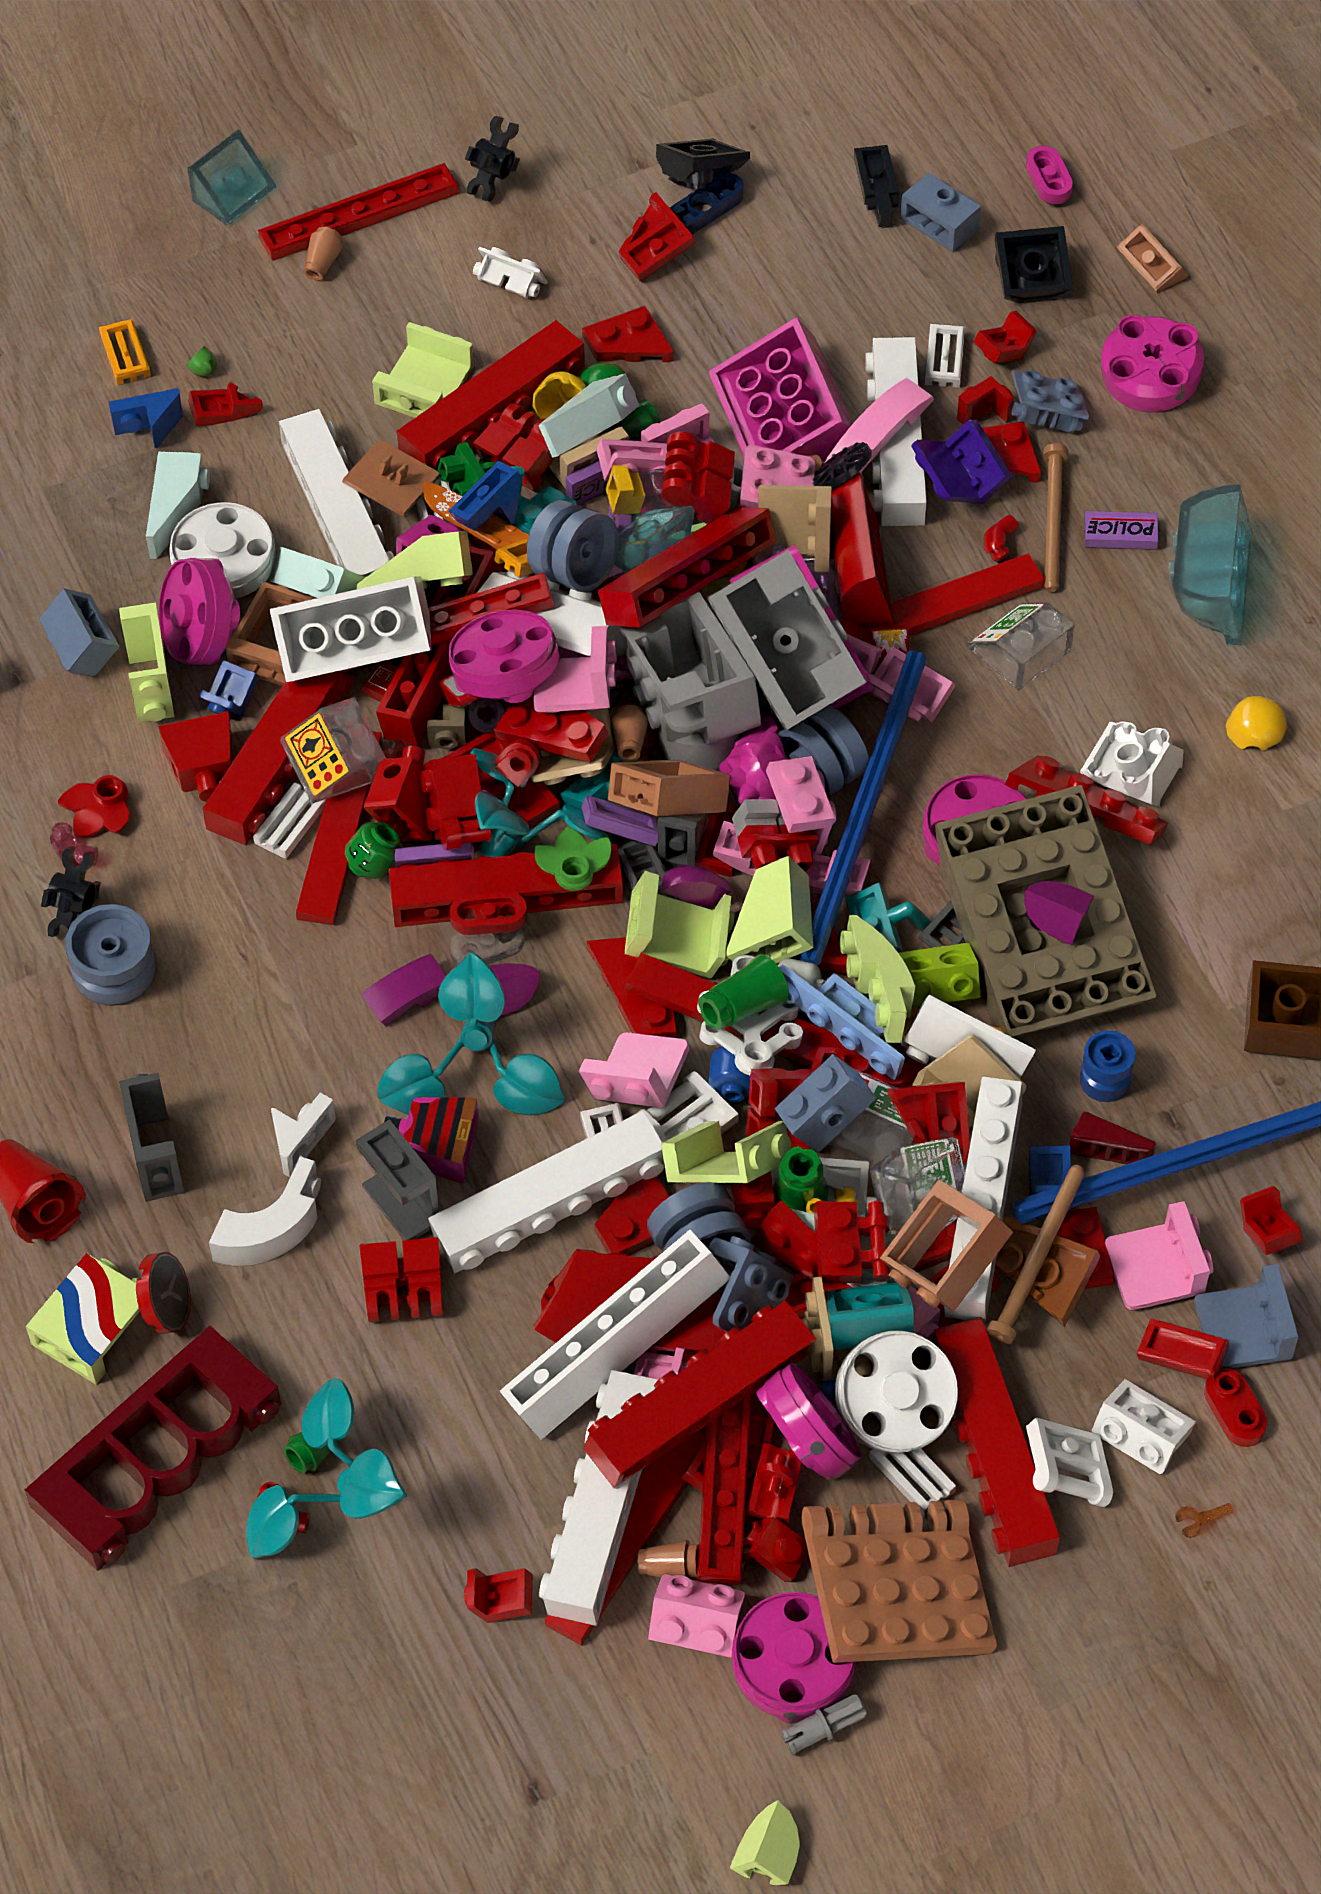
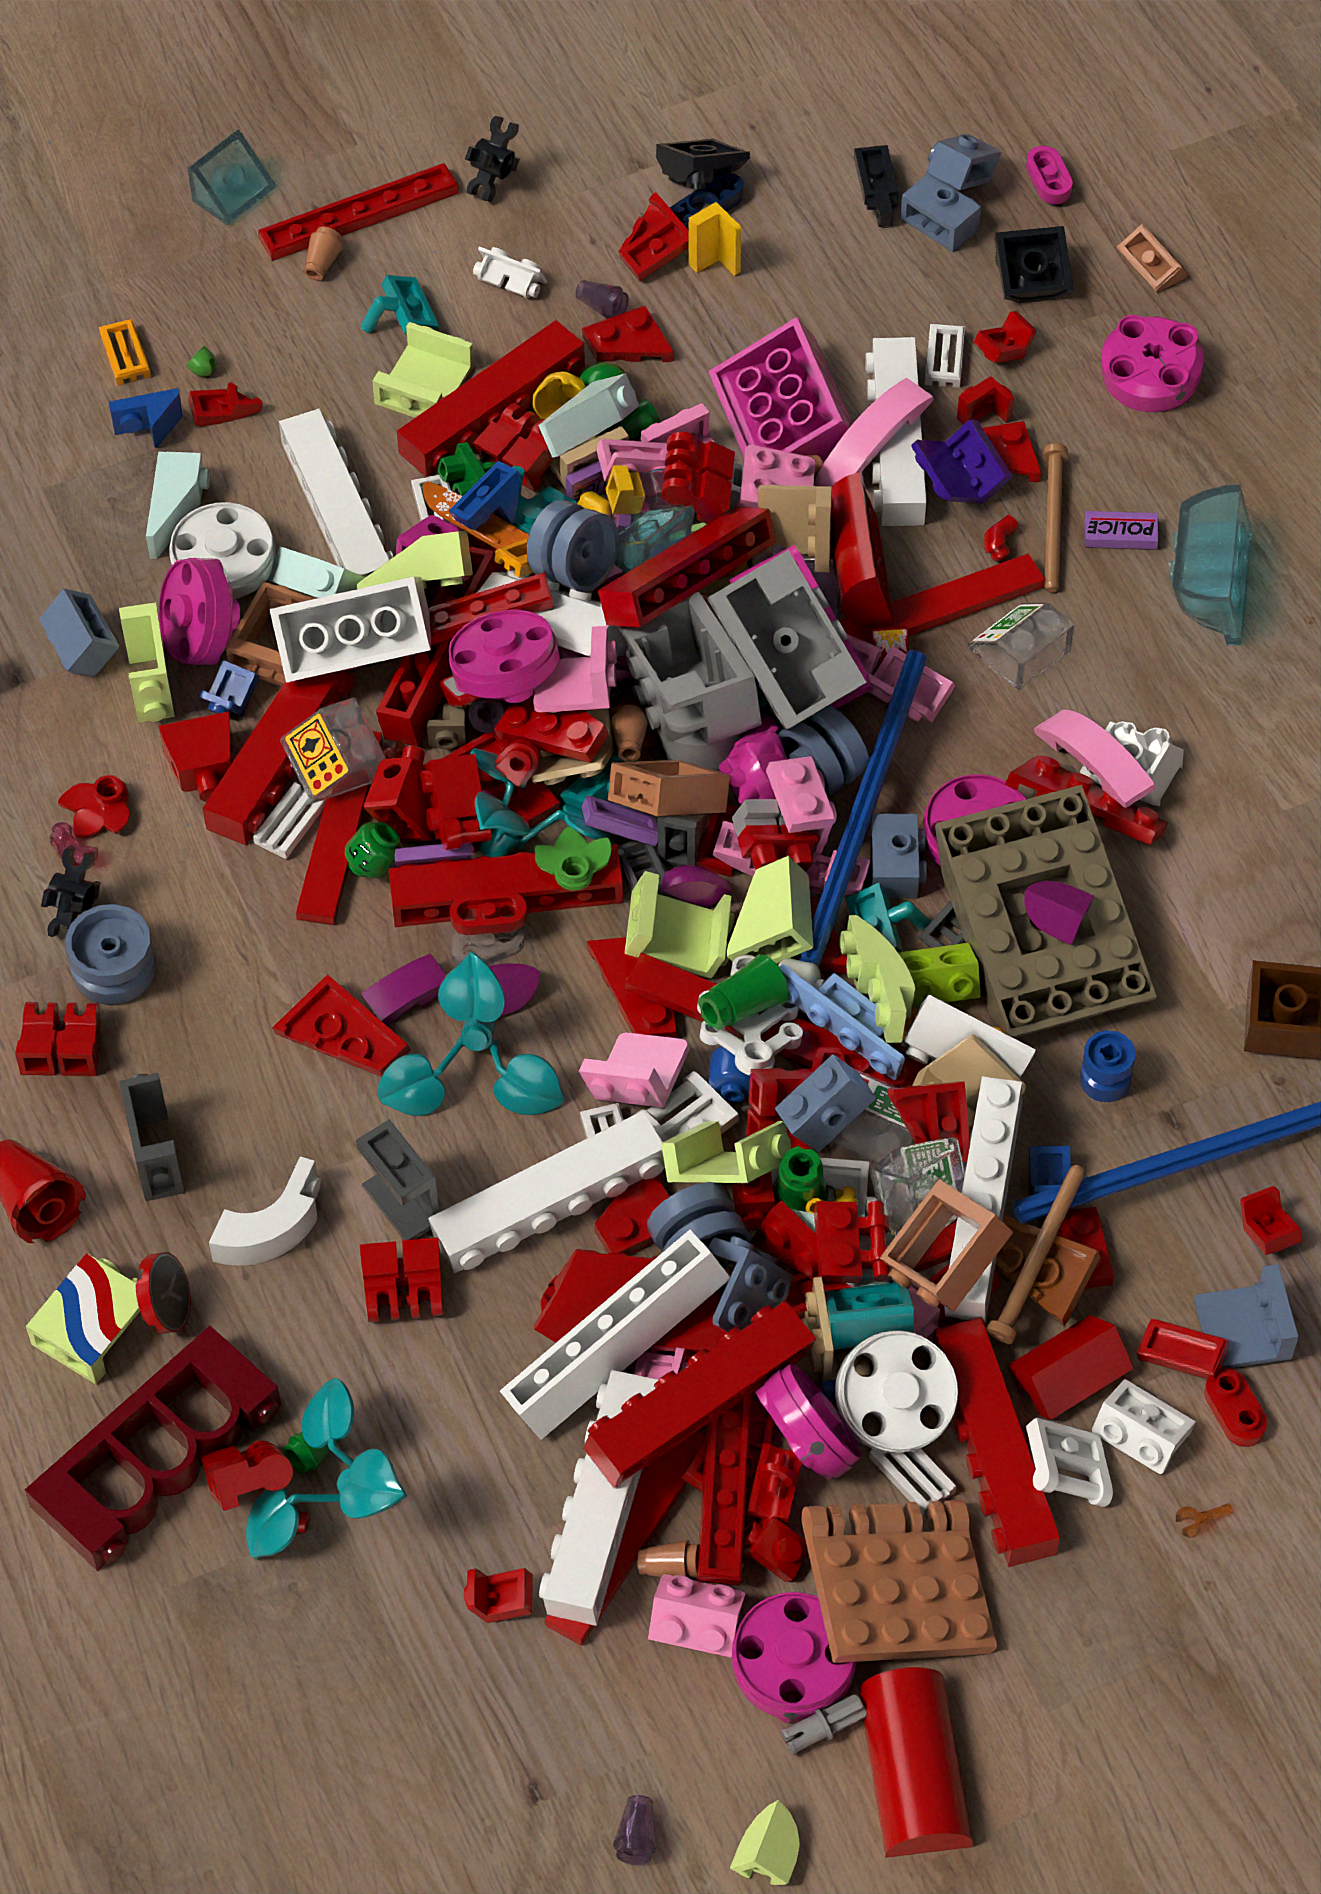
(44, 1045): none -> red legs
(236, 1472): none -> red legs
(301, 1136): white slope -> none
(342, 1028): none -> red wing
(379, 680): red tile -> none
(390, 477): nougat piece -> none
(405, 299): none -> teal plate
(441, 1133): torso -> none
(593, 501): none -> yellow arm
(603, 298): none -> clear purple cone
(636, 1832): none -> clear purple cone
(714, 238): none -> yellow panel
(842, 465): black wheel -> none
(895, 854): none -> sand blue brick
(914, 1762): none -> red brick
(963, 161): none -> sand blue brick
(1044, 394): sand blue hinge -> none
(1071, 1366): none -> red piece
(1100, 753): none -> bright pink slope
(1108, 1142): dark red slope -> none
(1160, 1261): bright pink bracket -> none
(1256, 723): yellow hair -> none

